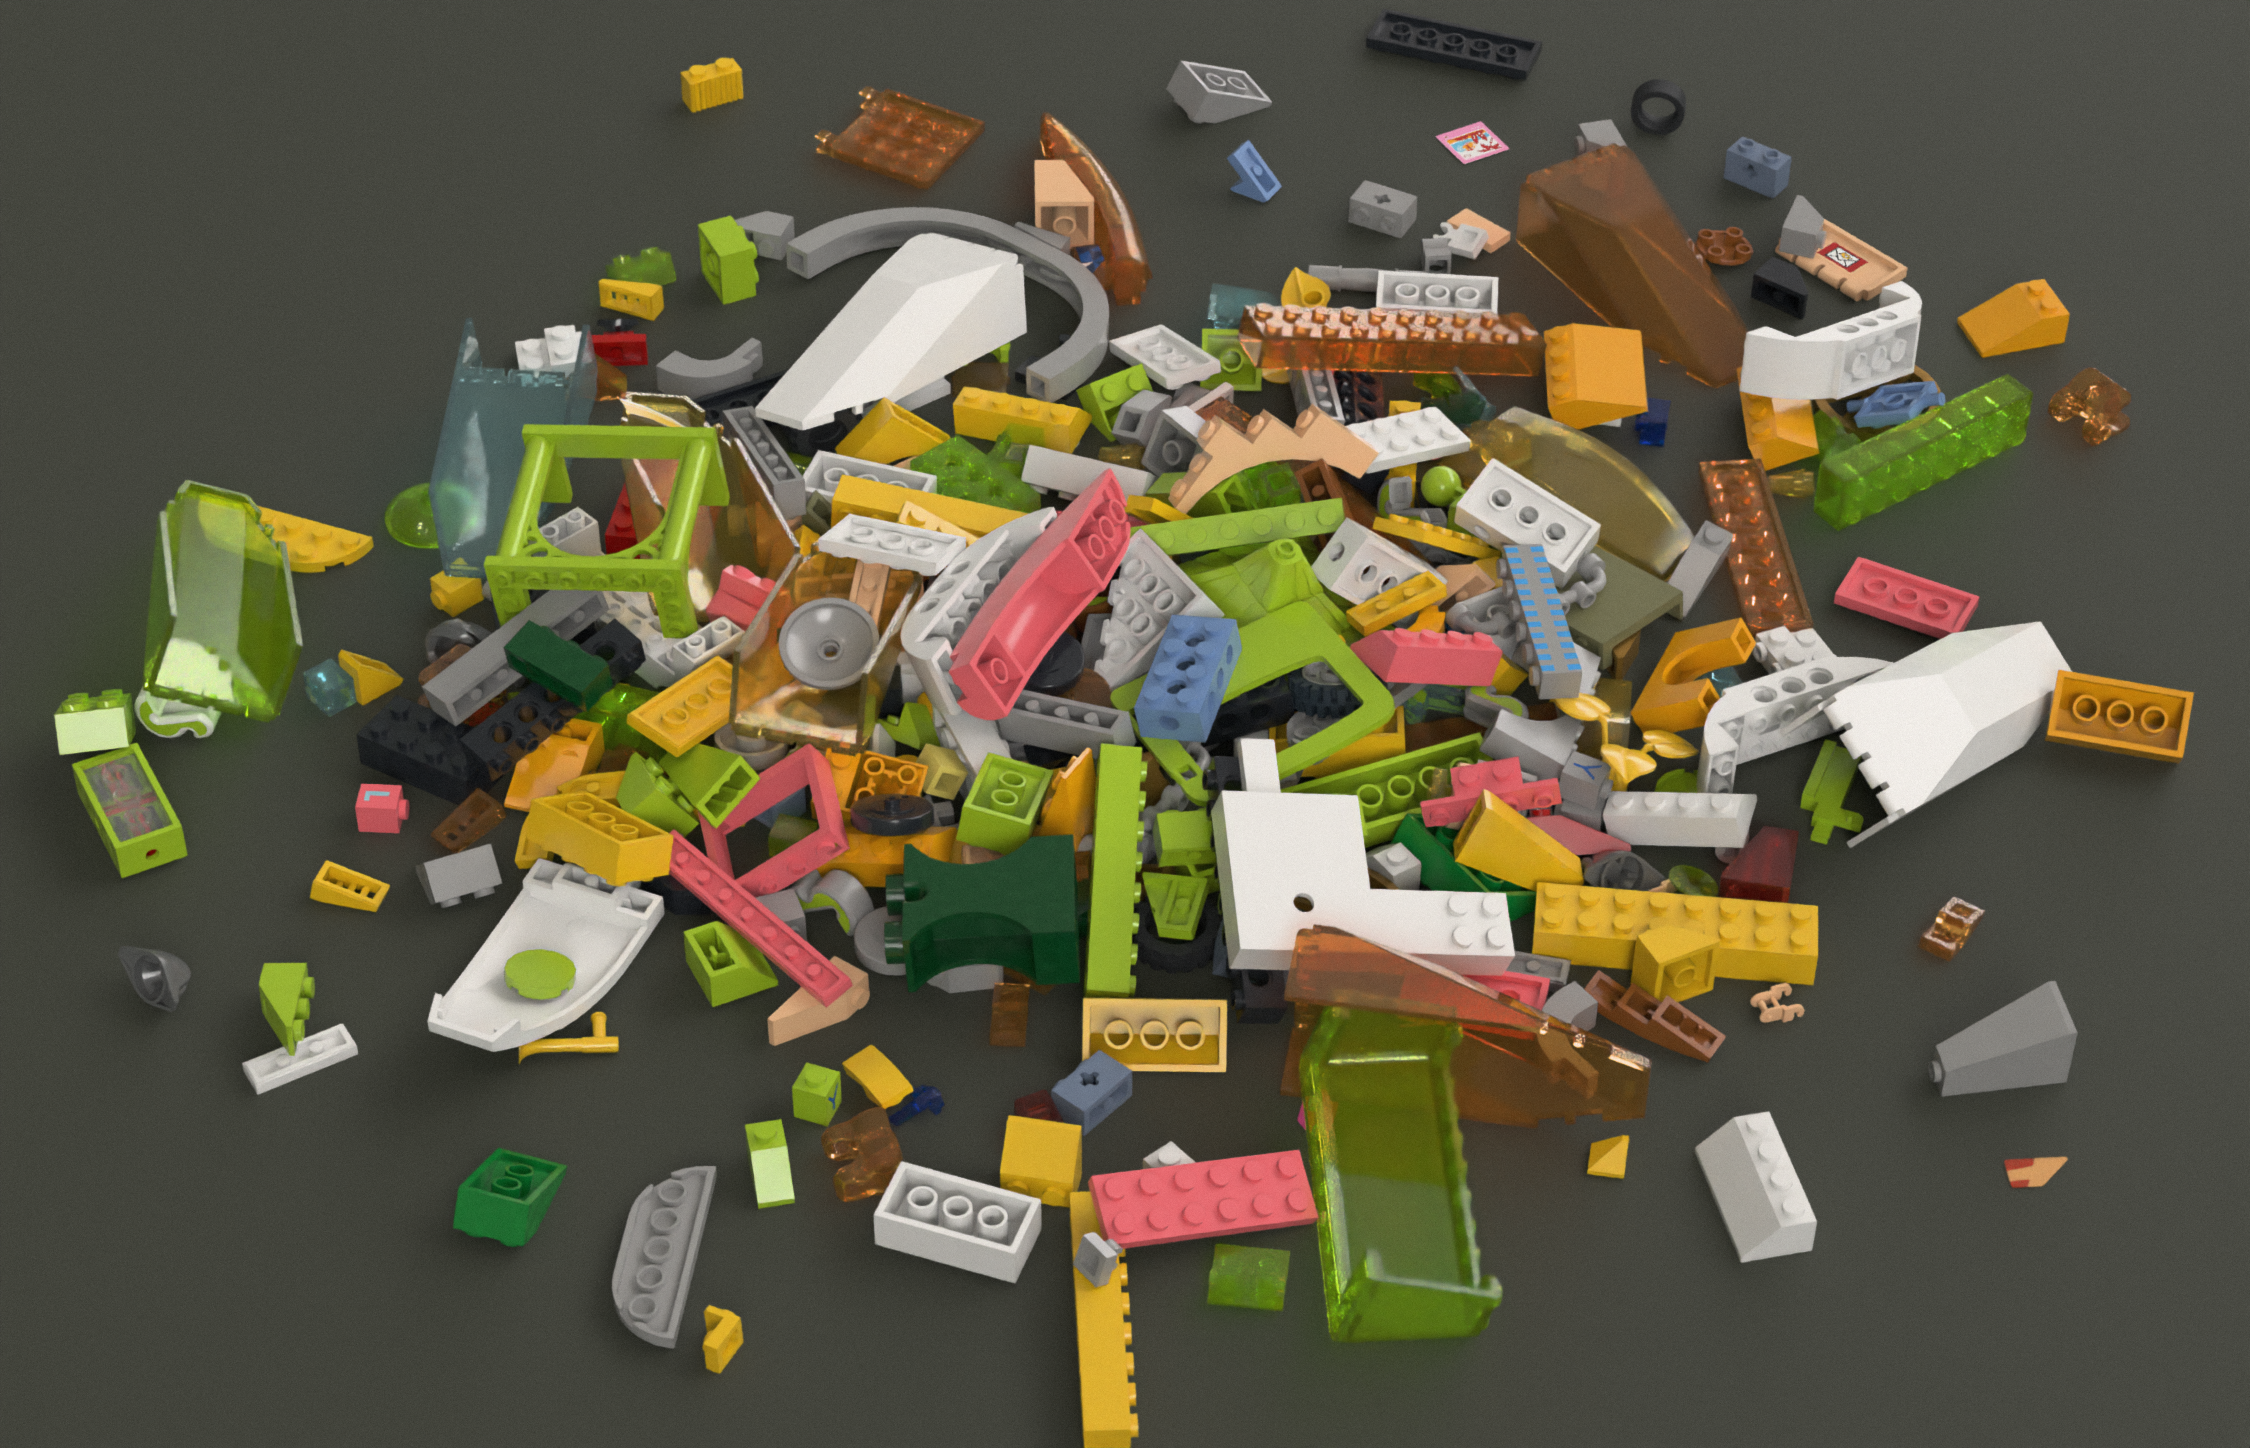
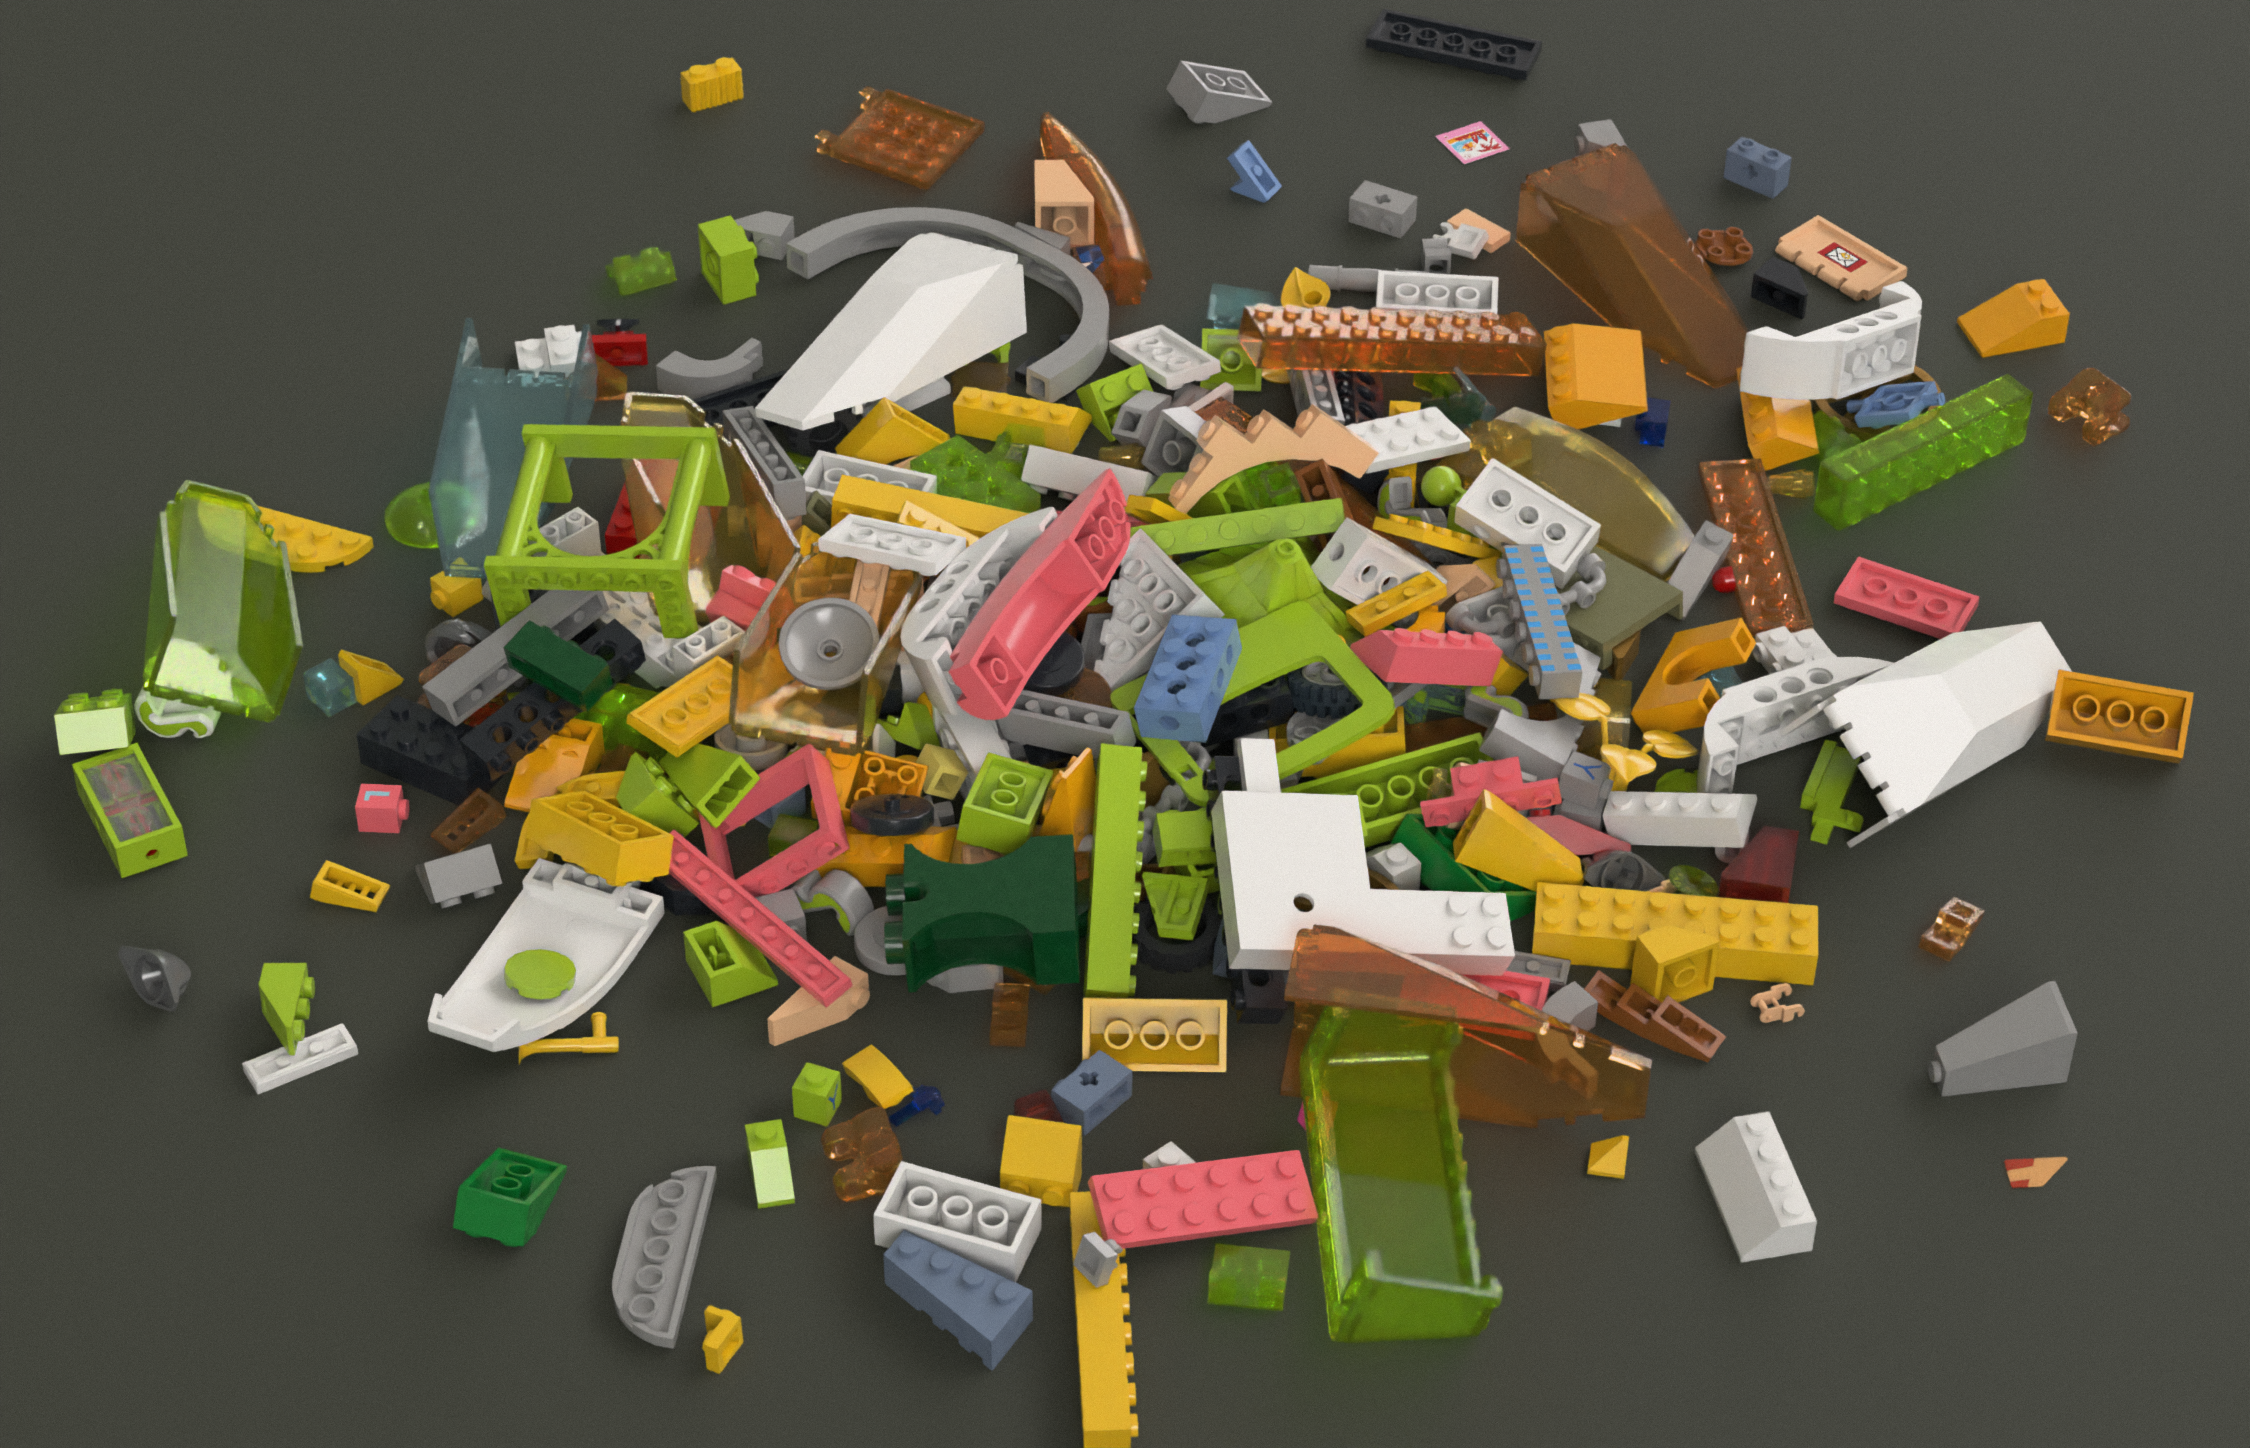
(644, 411): yellow sticker -> none
(649, 296): yellow slope -> none
(959, 1296): none -> sand blue wedge
(1658, 89): black tyre -> none
(1724, 580): none -> red hinge
(1802, 230): light grey slope -> none

